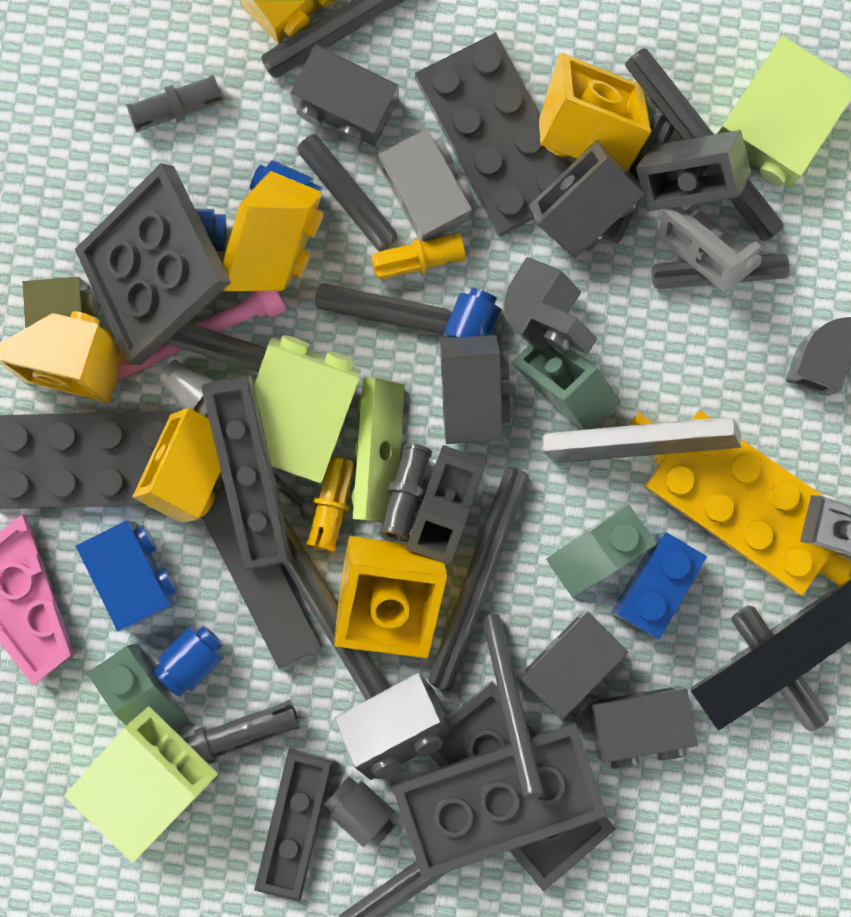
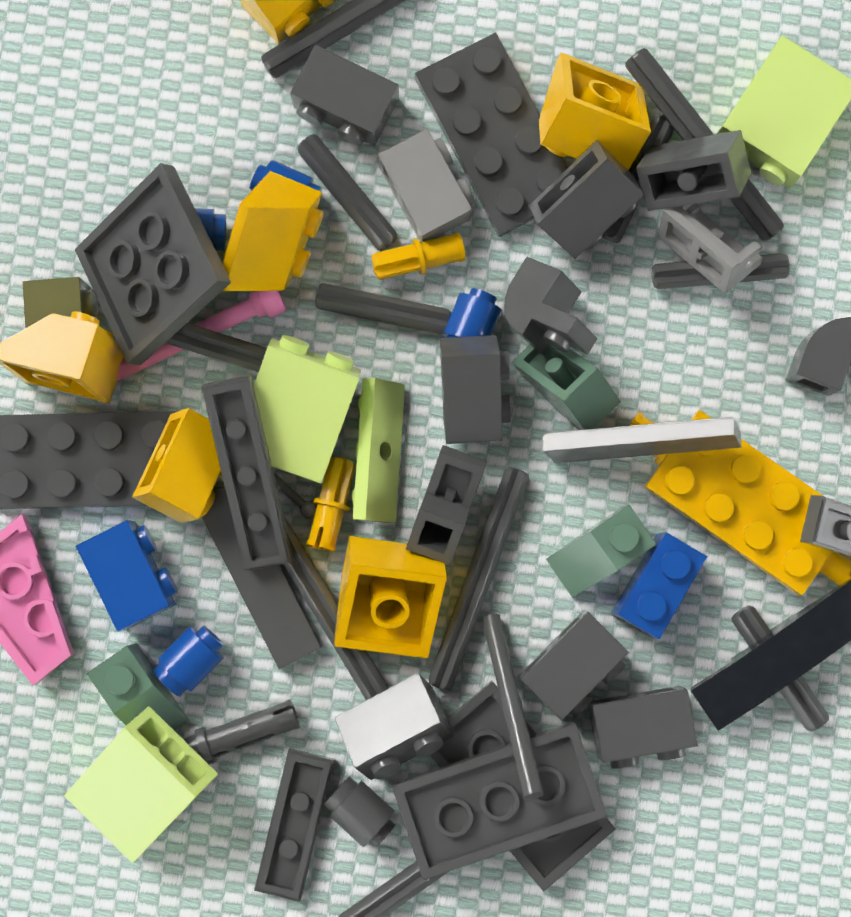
(174, 103): dark grey pin -> none
(185, 386): light grey cone -> none
(406, 492): dark grey pin -> none

